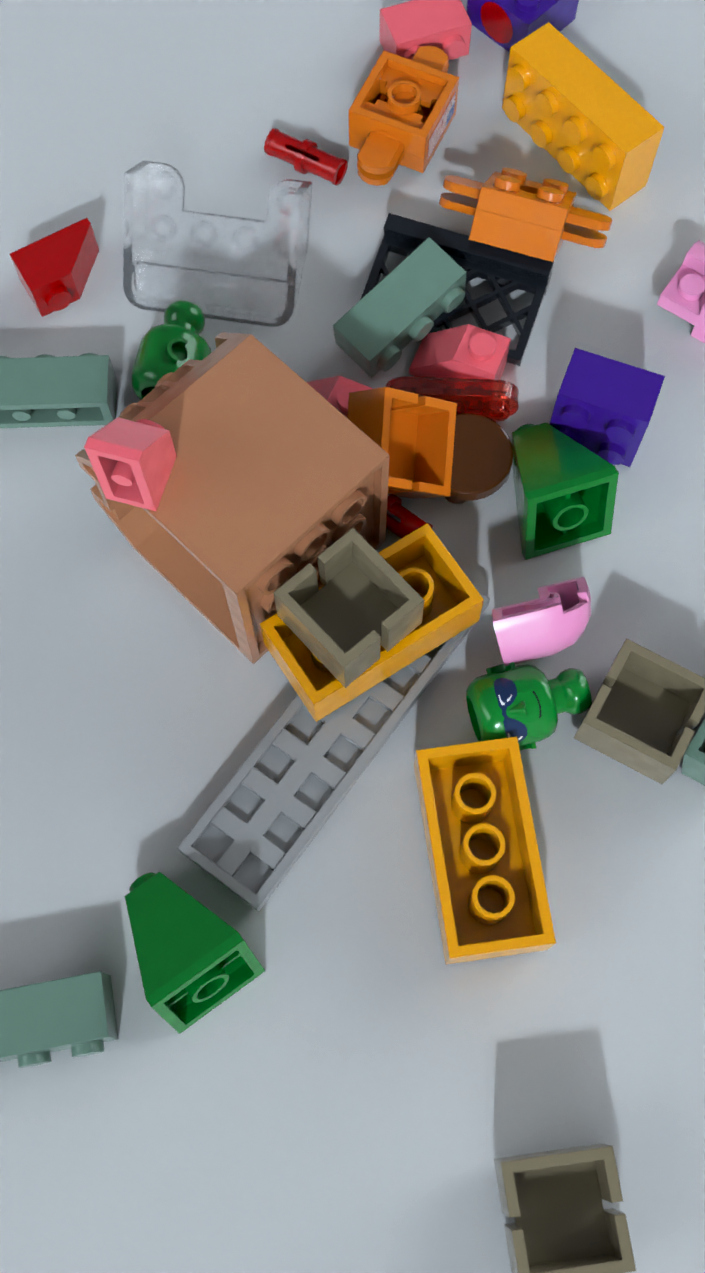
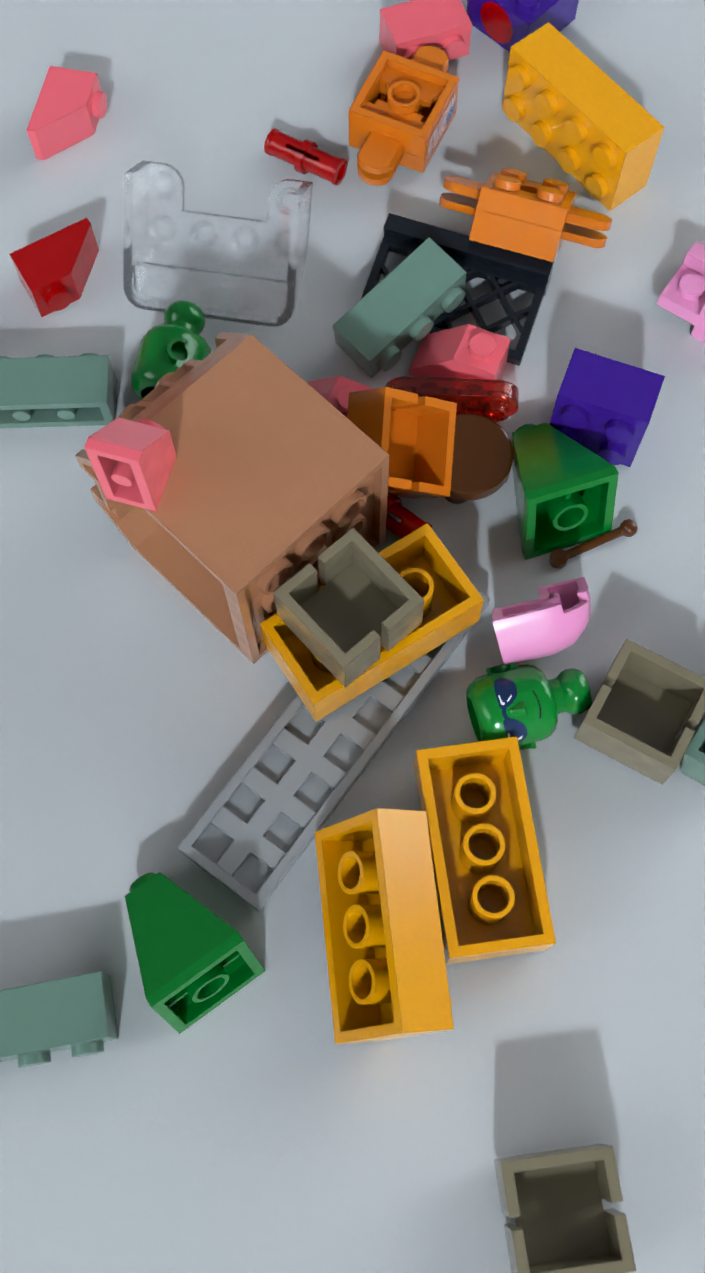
(65, 111): none -> coral slope
(382, 927): none -> light orange brick
(559, 557): none -> reddish brown hinge

